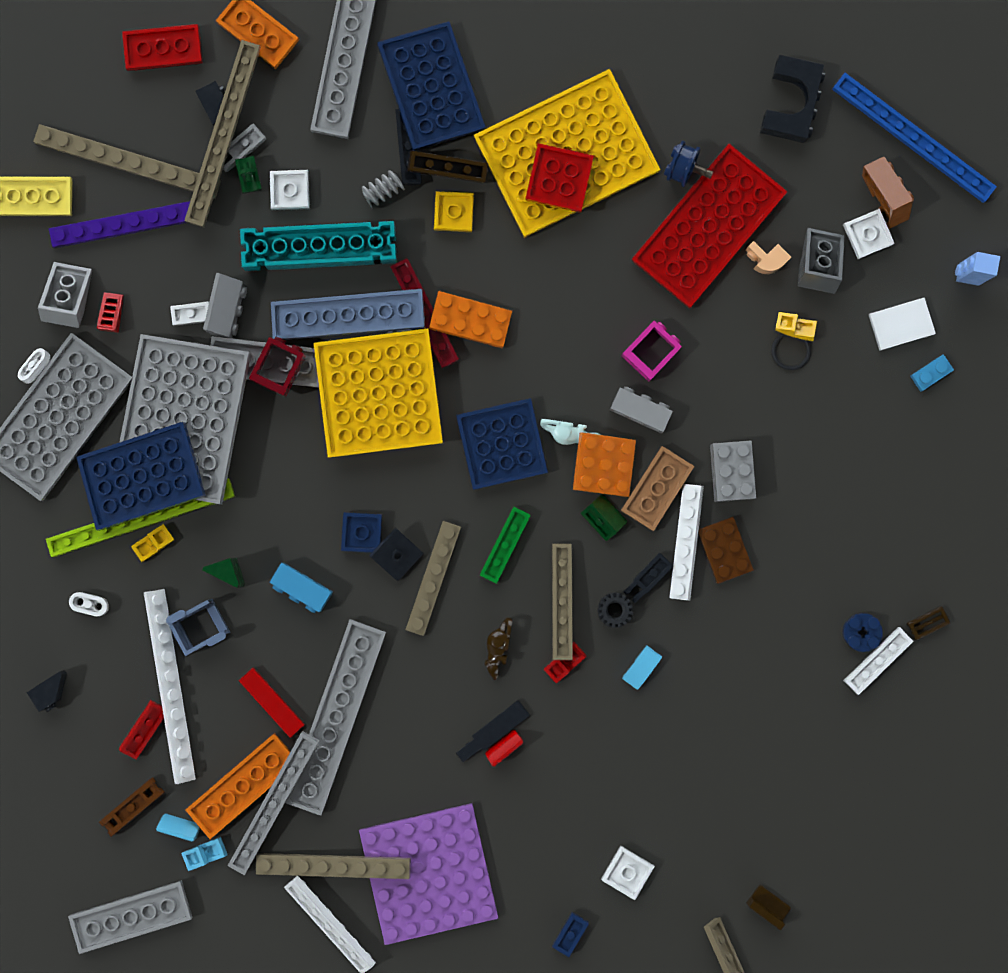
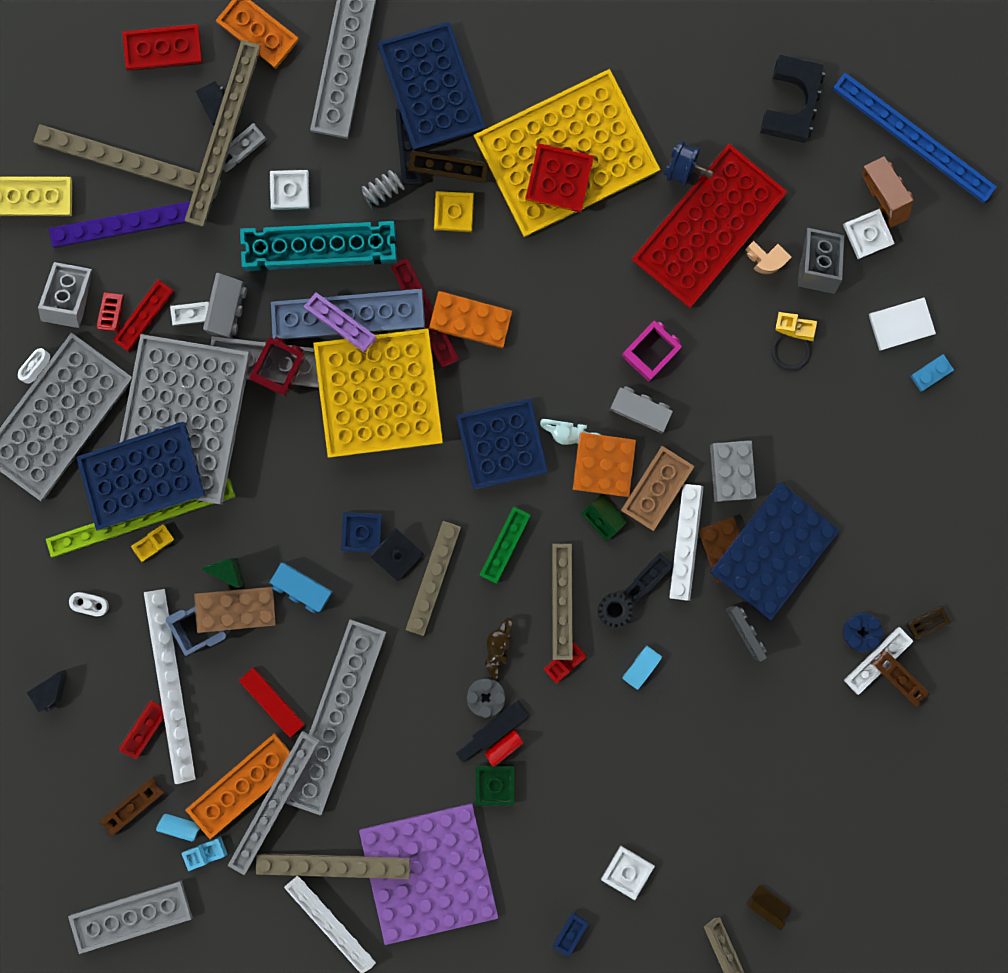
(143, 315): none -> red tile
(234, 609): none -> medium nougat plate
(248, 174): dark green hips -> none
(340, 322): none -> medium lavender plate
(485, 708): none -> dark grey plate
(494, 785): none -> dark green plate
(747, 633): none -> dark grey plate
(774, 551): none -> dark blue plate
(900, 678): none -> reddish brown plate
(977, 268): light blue brick -> none

